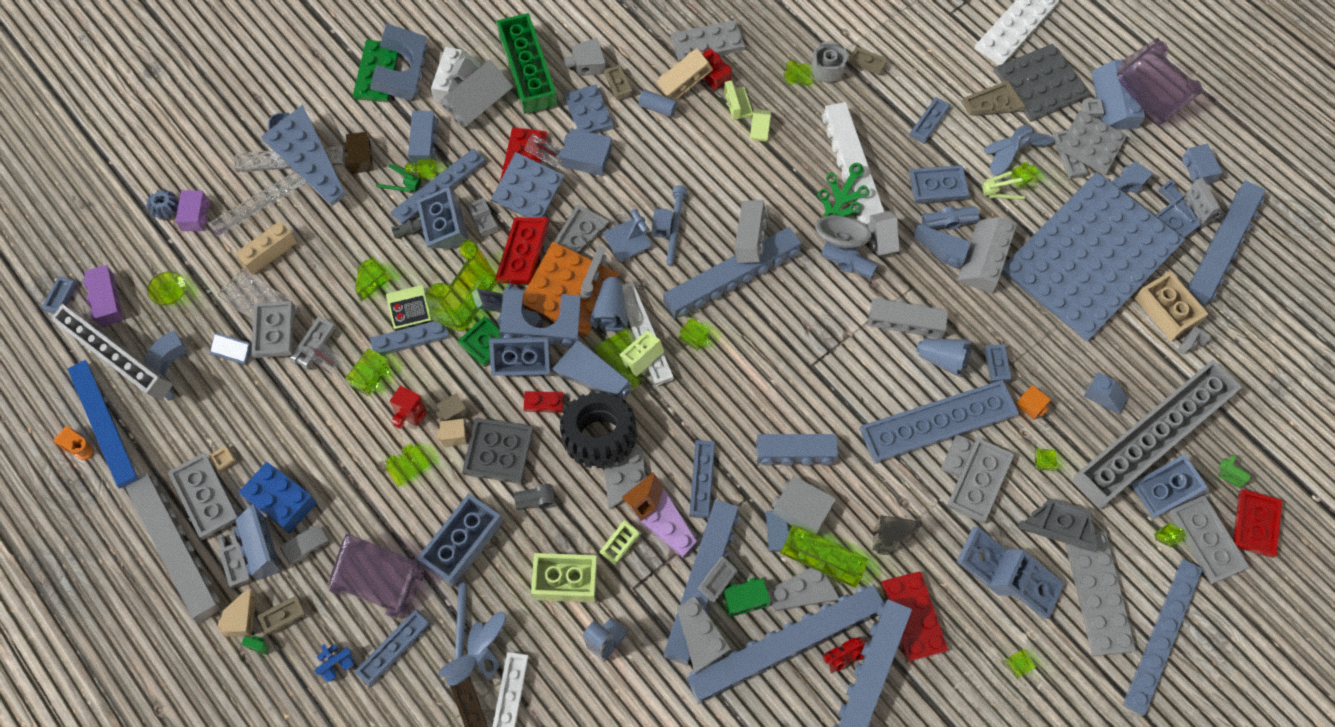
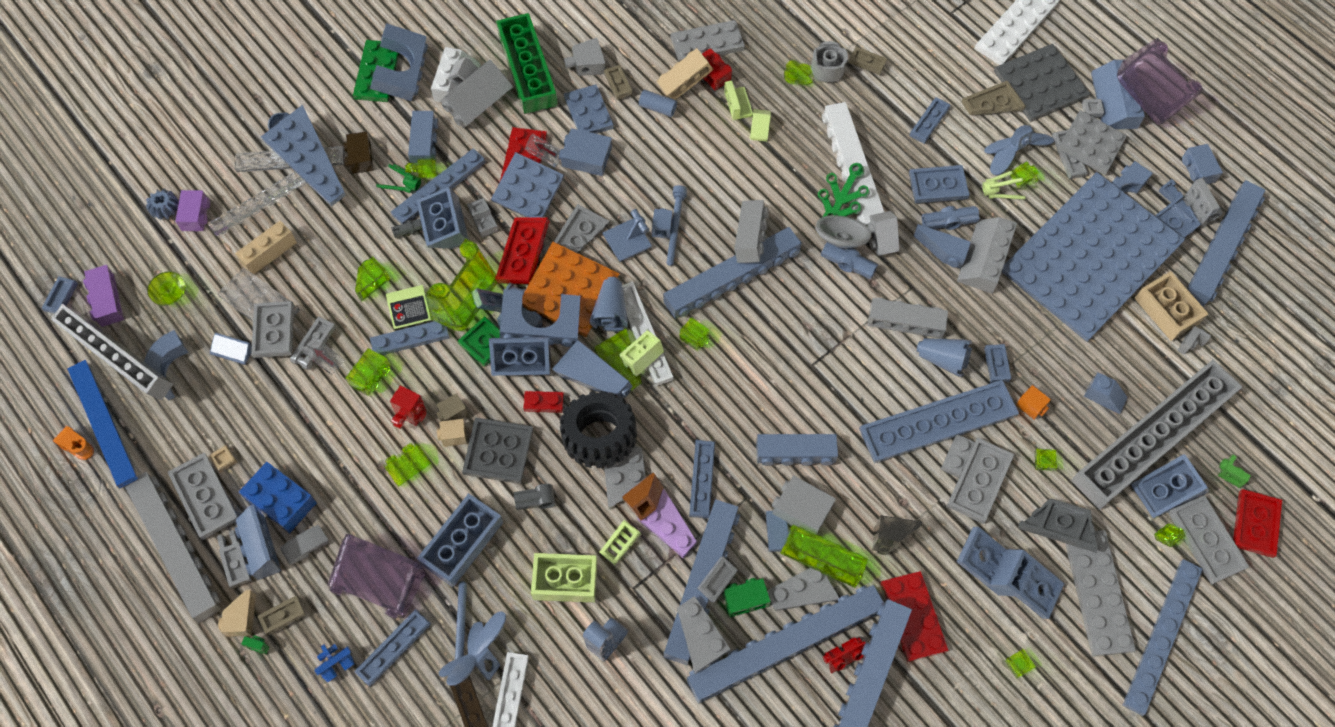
(593, 273): light grey plate -> none

